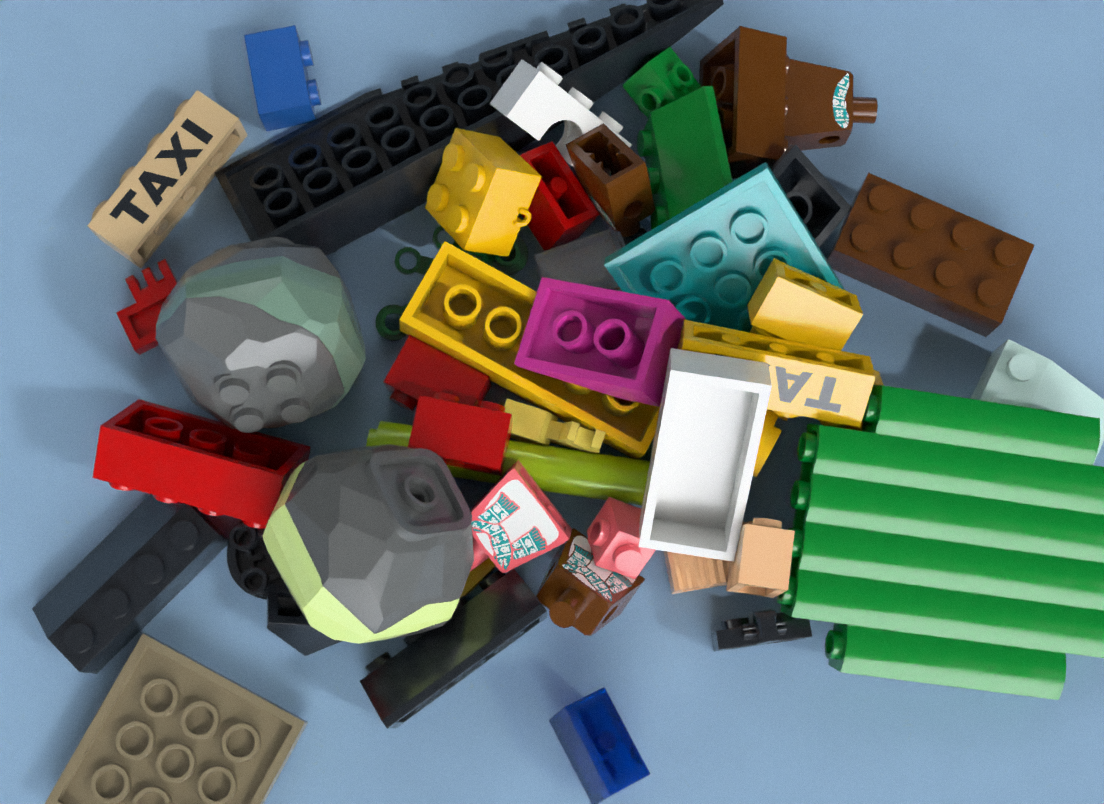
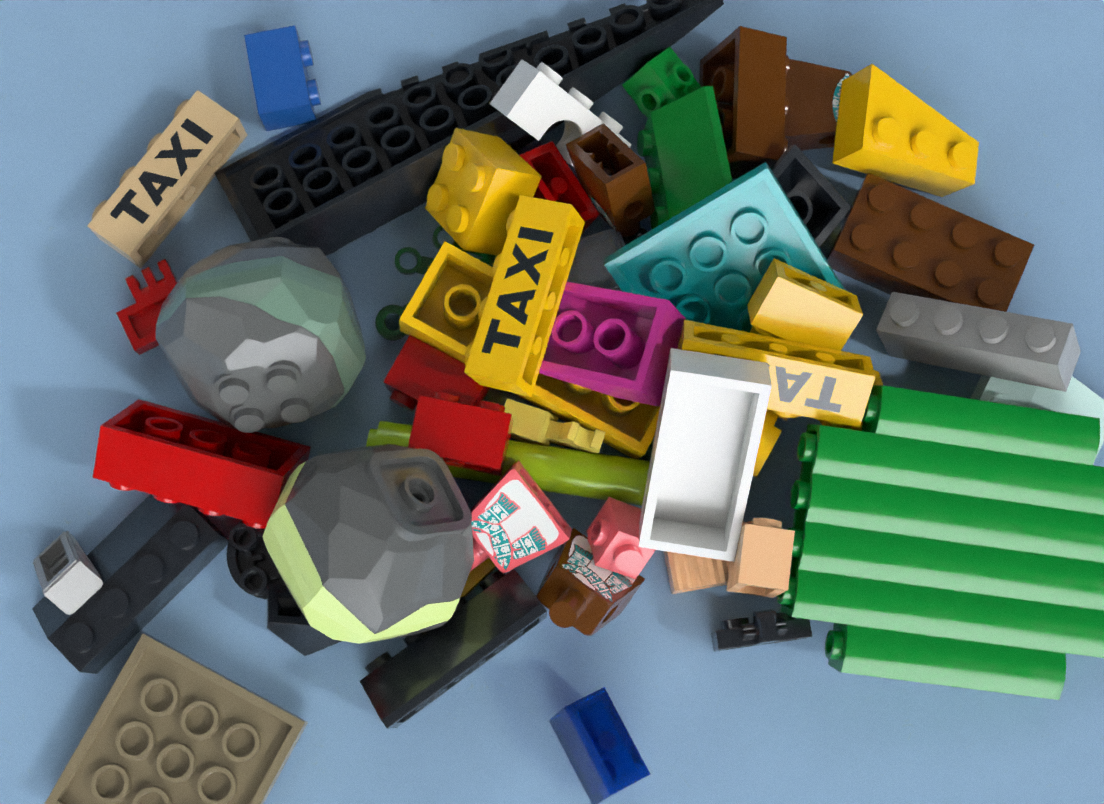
(66, 574): none -> light grey slope
(524, 295): none -> yellow brick
(900, 136): none -> yellow wedge
(980, 340): none -> light grey brick

